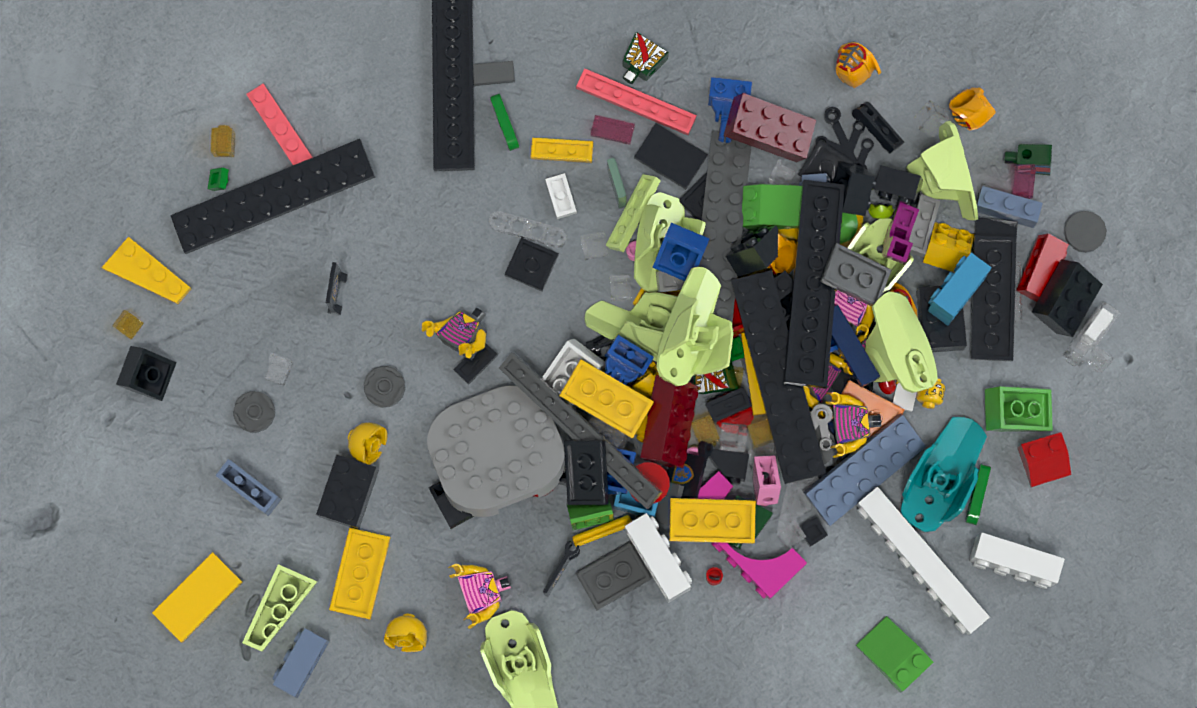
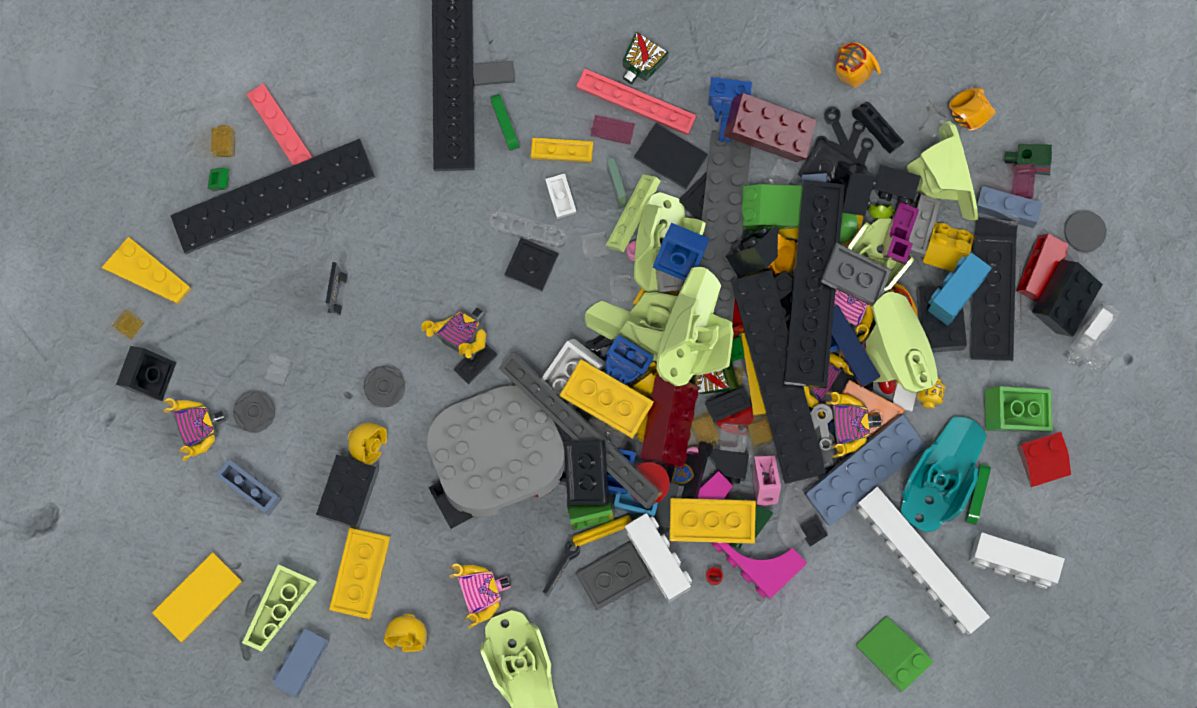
(195, 425): none -> torso

